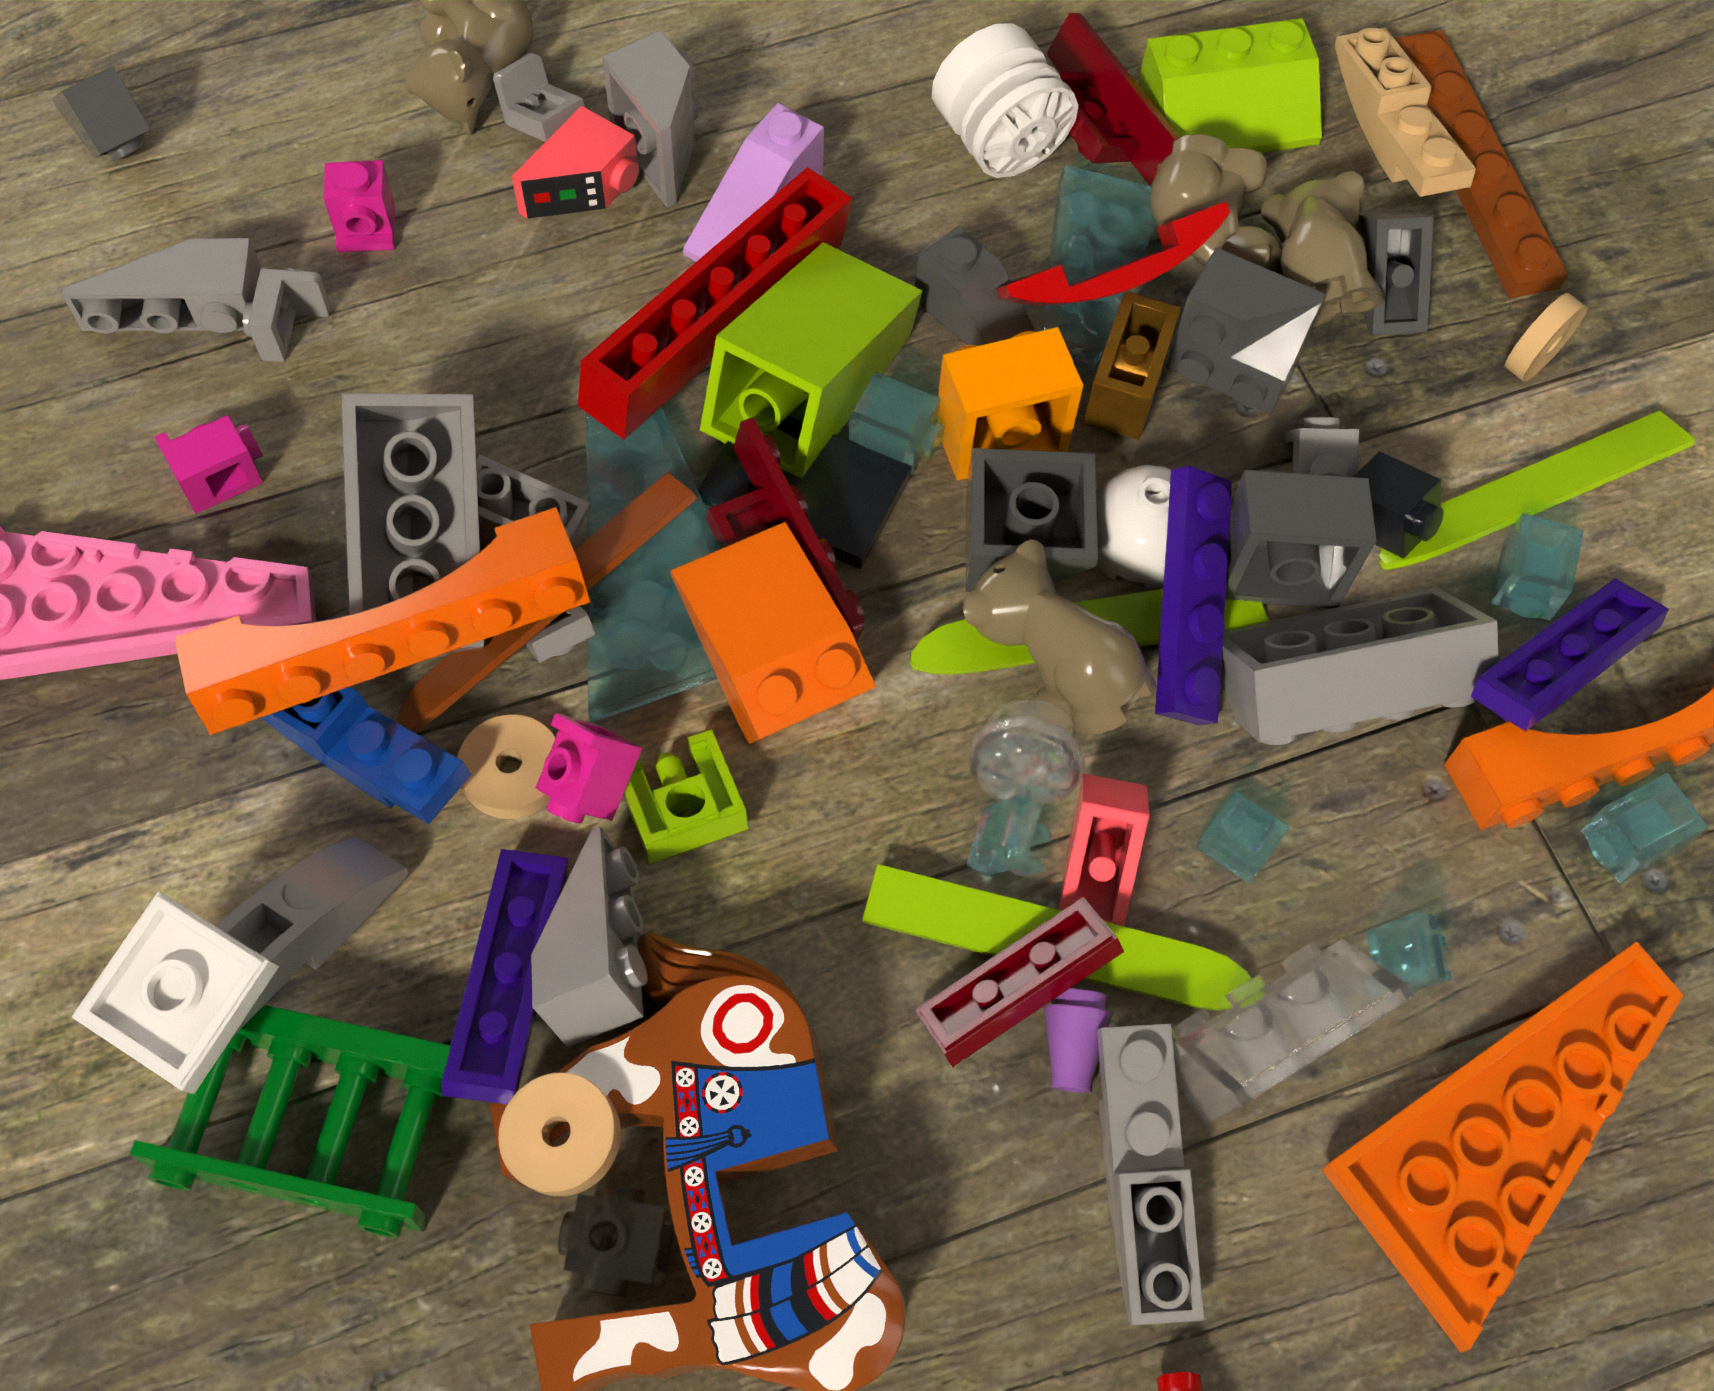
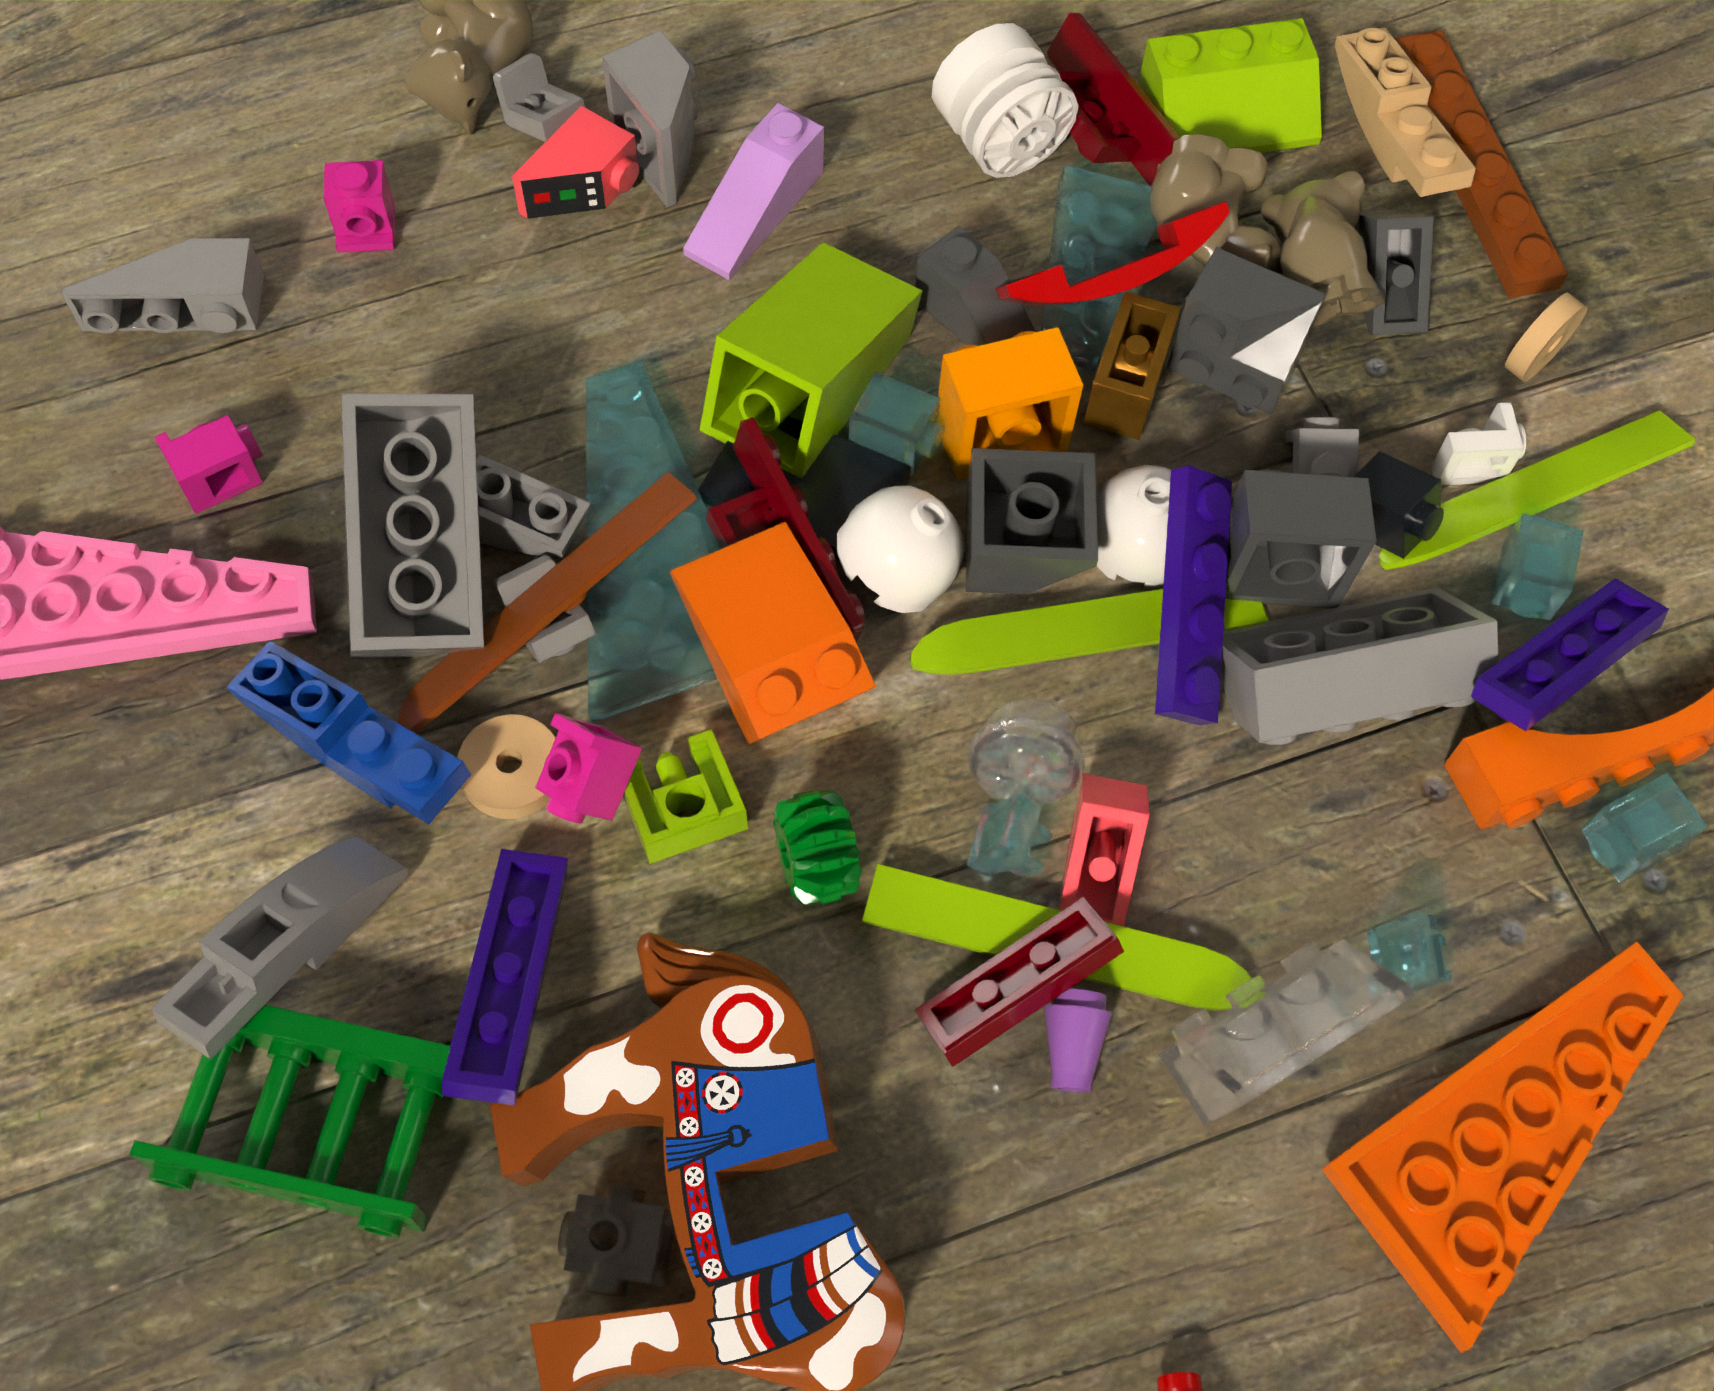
(103, 114): dark grey slope -> none
(175, 993): white tile -> none
(253, 670): orange arch -> none
(276, 302): light grey bracket -> none
(527, 1130): tan piece -> none
(588, 953): light grey slope -> none
(677, 330): red brick -> none
(817, 847): none -> green gear
(902, 547): none -> white cylinder
(1084, 661): dark tan animal -> none
(1147, 1176): light grey slope -> none
(1242, 837): clear light blue tile -> none
(1484, 454): none -> white bracket

